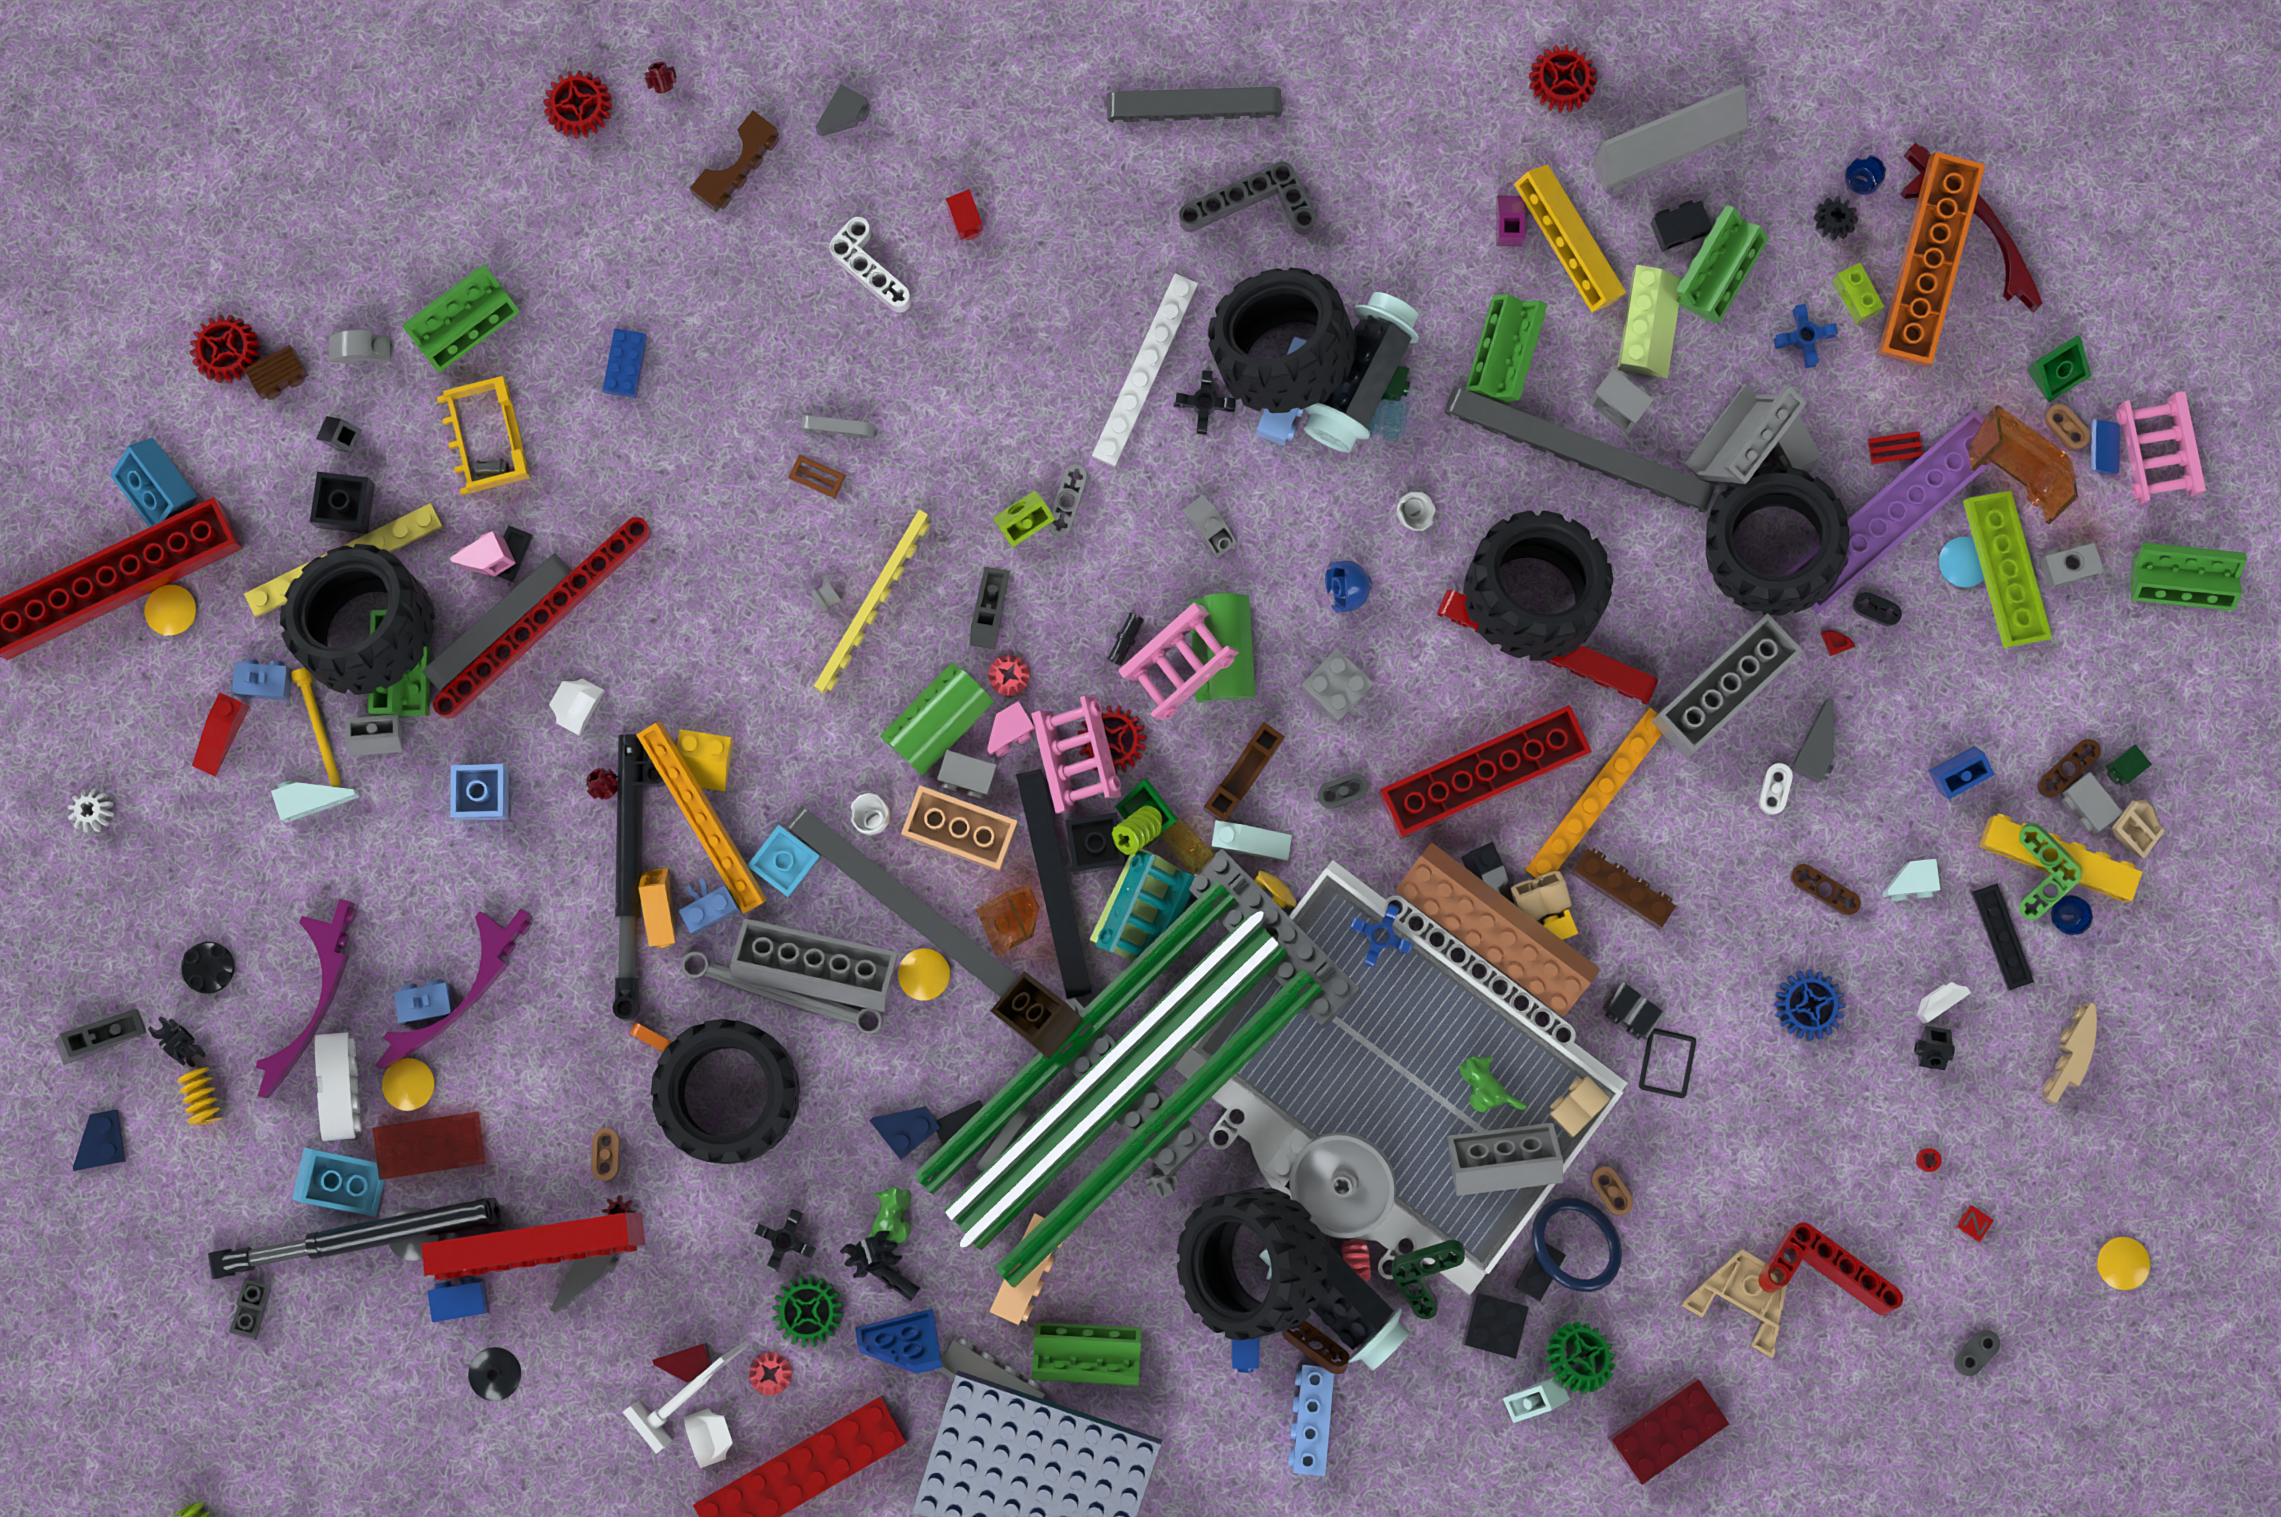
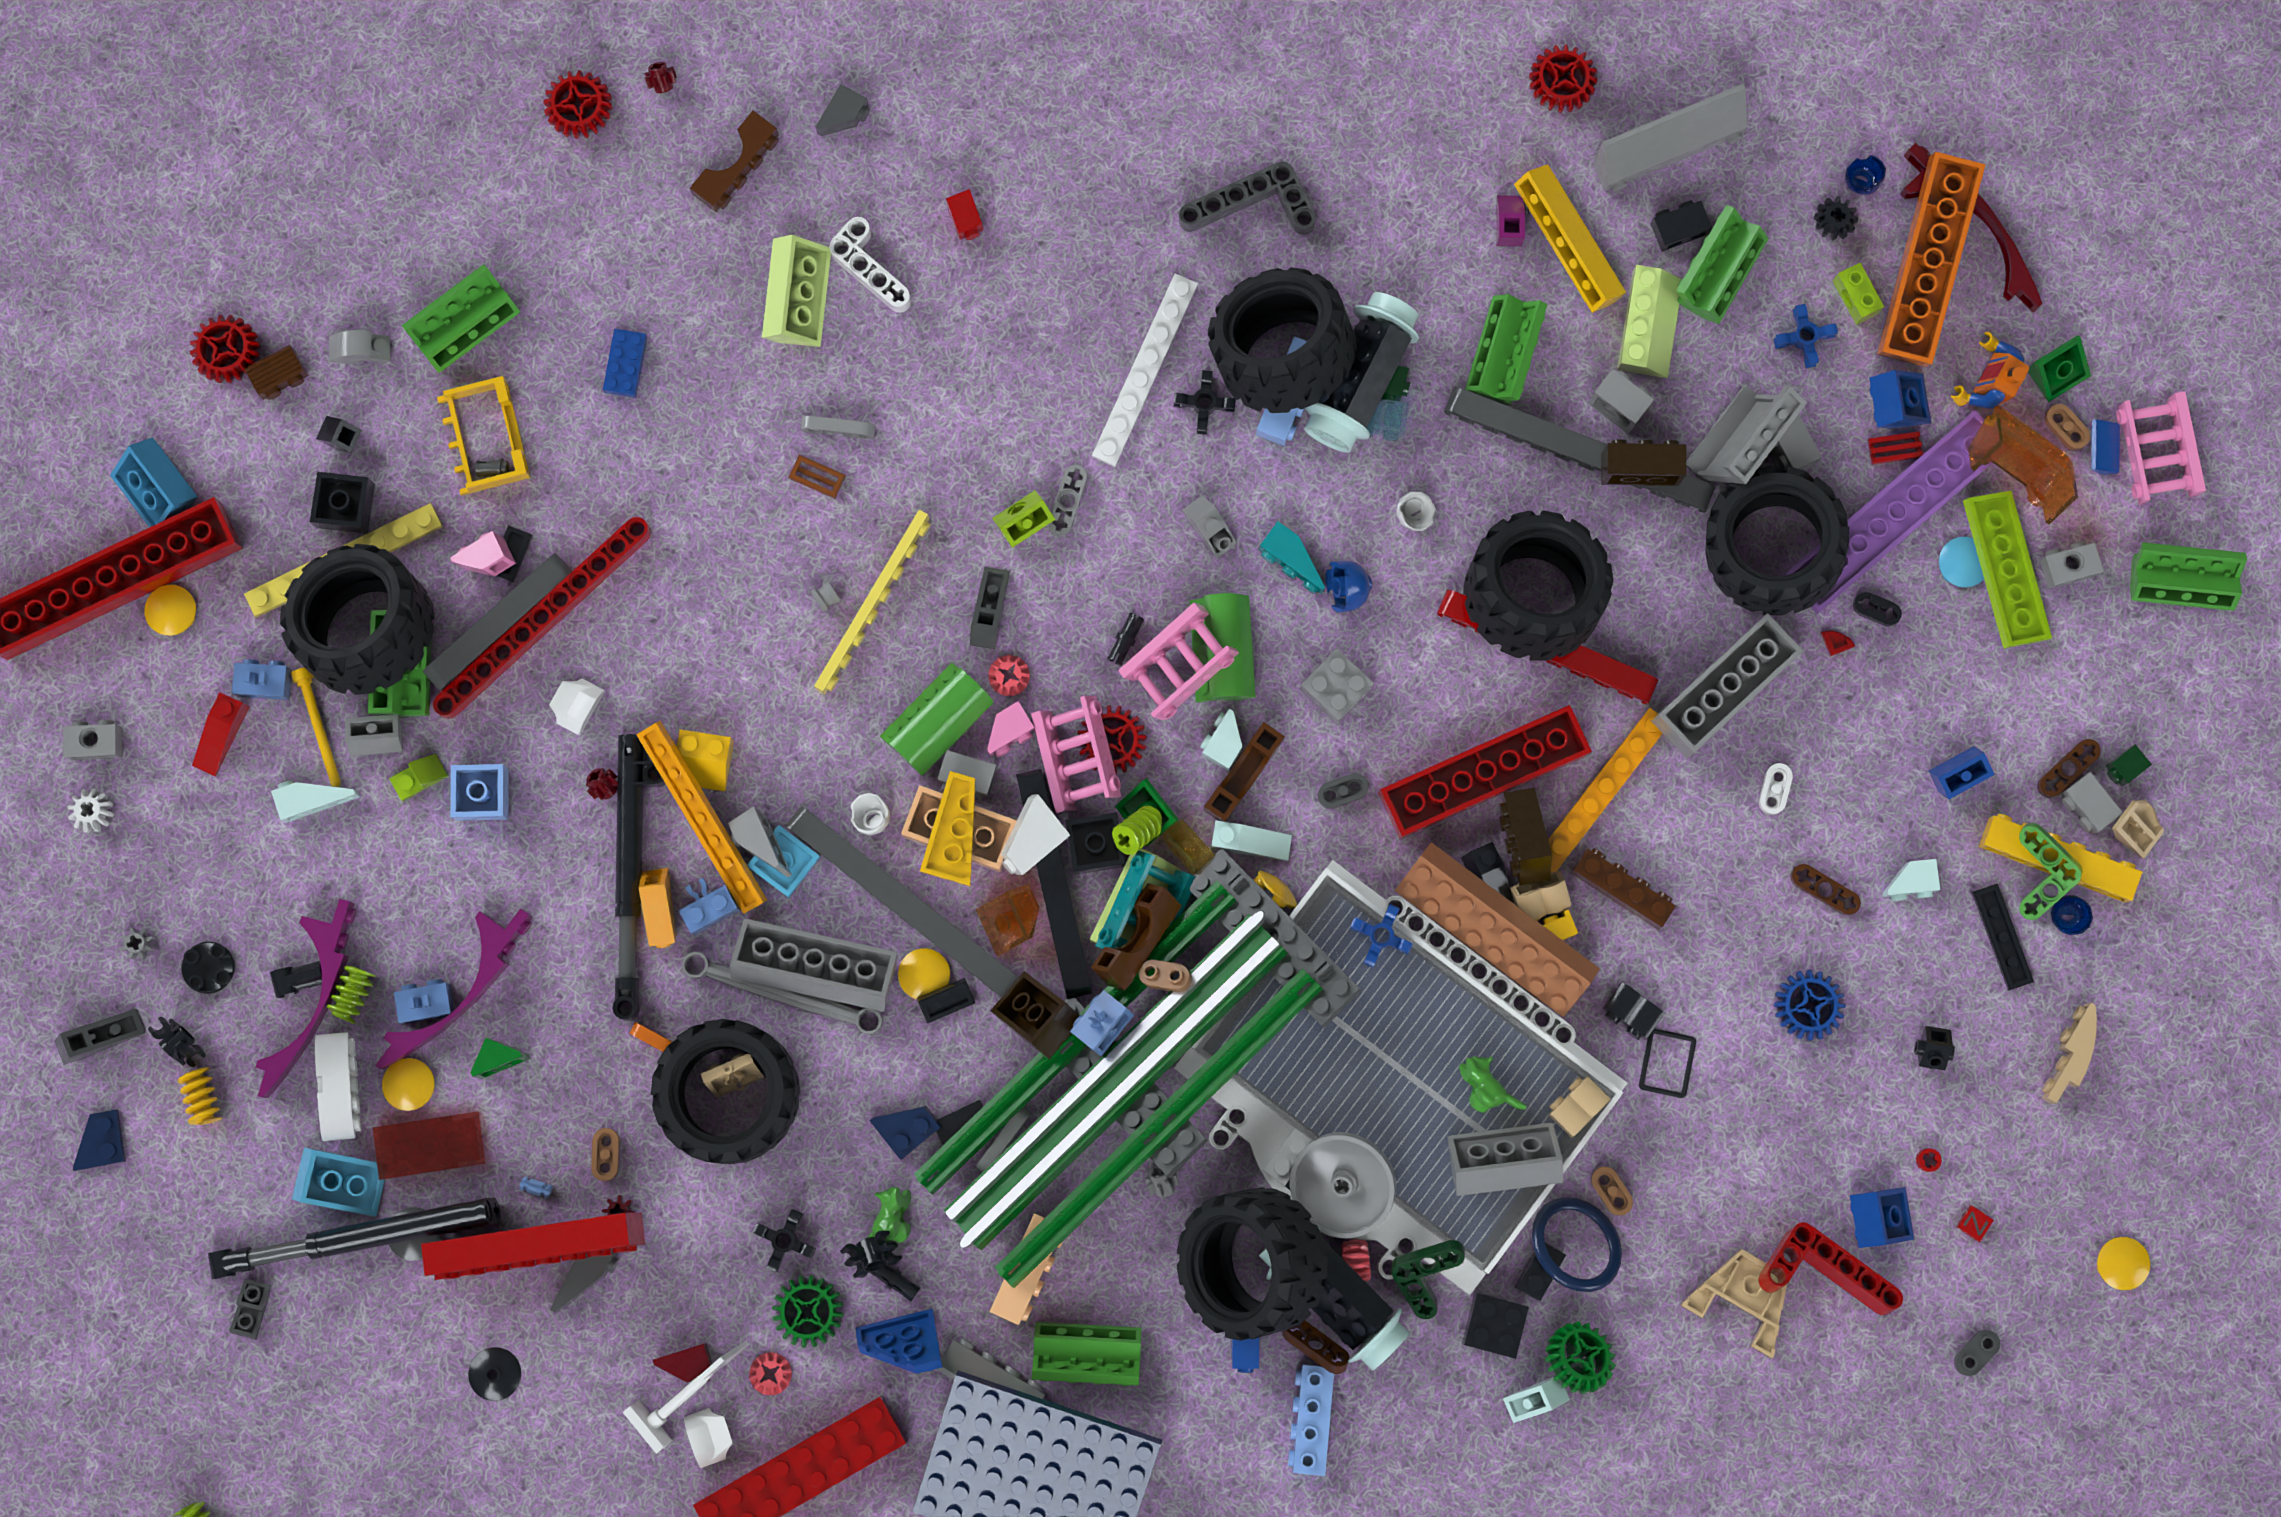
(77, 737): none -> light grey brick
(144, 947): none -> light grey gear
(292, 979): none -> black piece
(350, 993): none -> lime piece
(418, 777): none -> lime slope
(457, 1301): blue brick -> none
(495, 1058): none -> green slope
(536, 1187): none -> light blue piece
(725, 1077): none -> tan plate
(756, 836): none -> light grey slope
(796, 291): none -> yellowish green slope
(946, 1000): none -> black tile
(951, 837): none -> yellow wing
(1032, 837): none -> white slope
(1101, 1022): none -> medium blue brick
(1154, 913): none -> reddish brown arch
(1163, 976): none -> medium nougat plate
(1194, 103): dark grey beam -> none
(1225, 743): none -> light aqua slope
(1288, 551): none -> teal slope
(1525, 836): none -> dark brown brick
(1643, 463): none -> dark brown brick
(1668, 1431): dark red brick -> none
(1818, 747): dark grey slope -> none
(1881, 1217): none -> blue slope
(1899, 399): none -> blue slope
(1940, 1001): white slope -> none
(2000, 378): none -> torso

